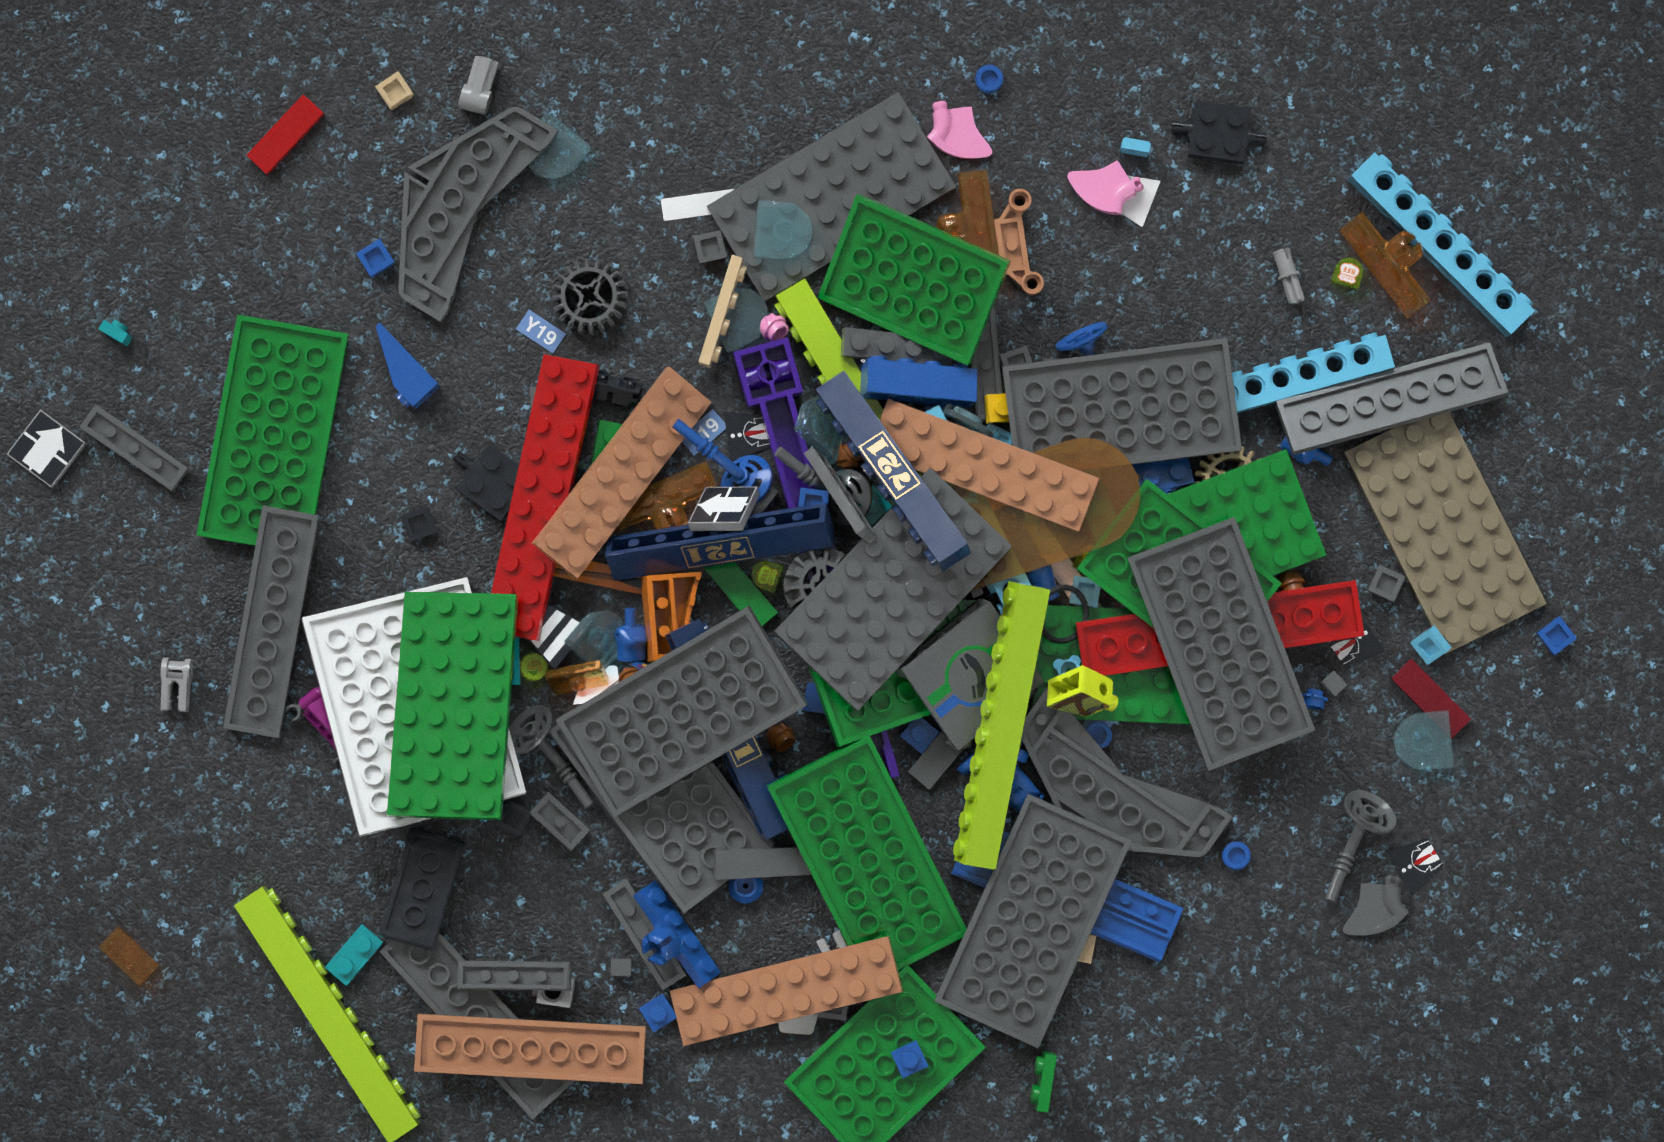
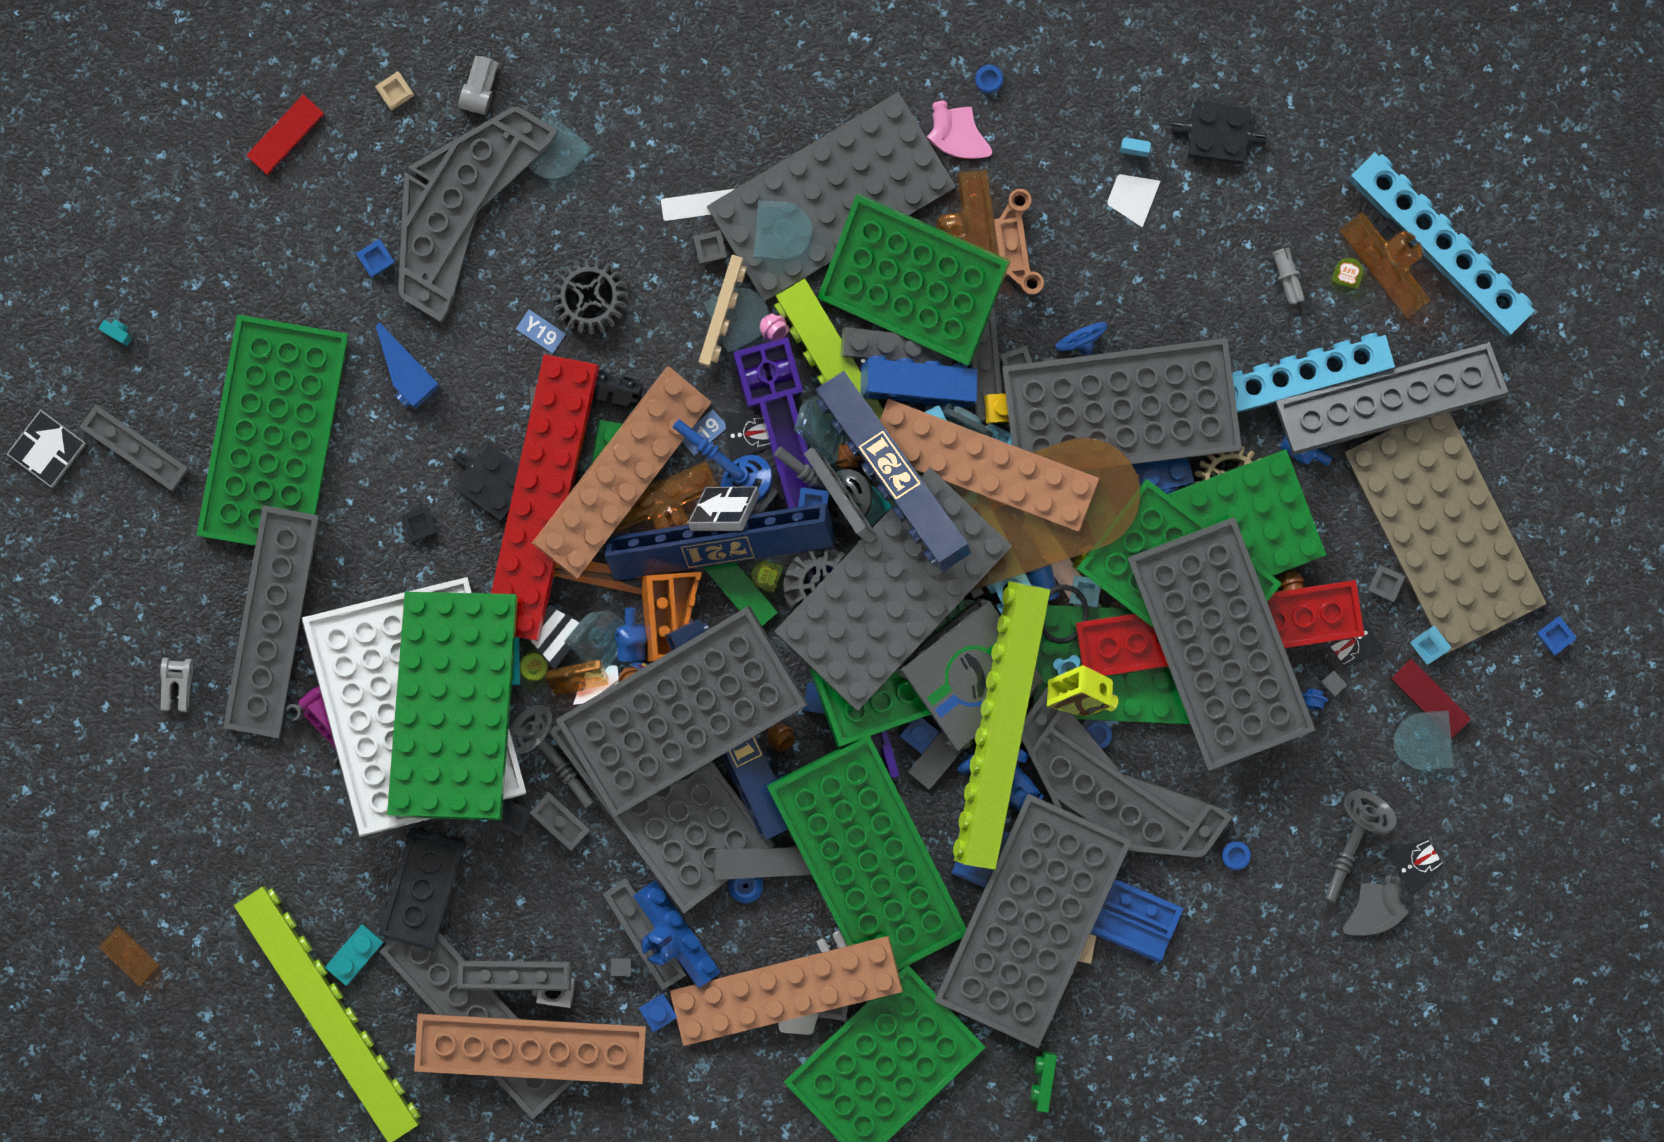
(909, 1059): blue plate -> none
(1105, 188): bright pink arm -> none

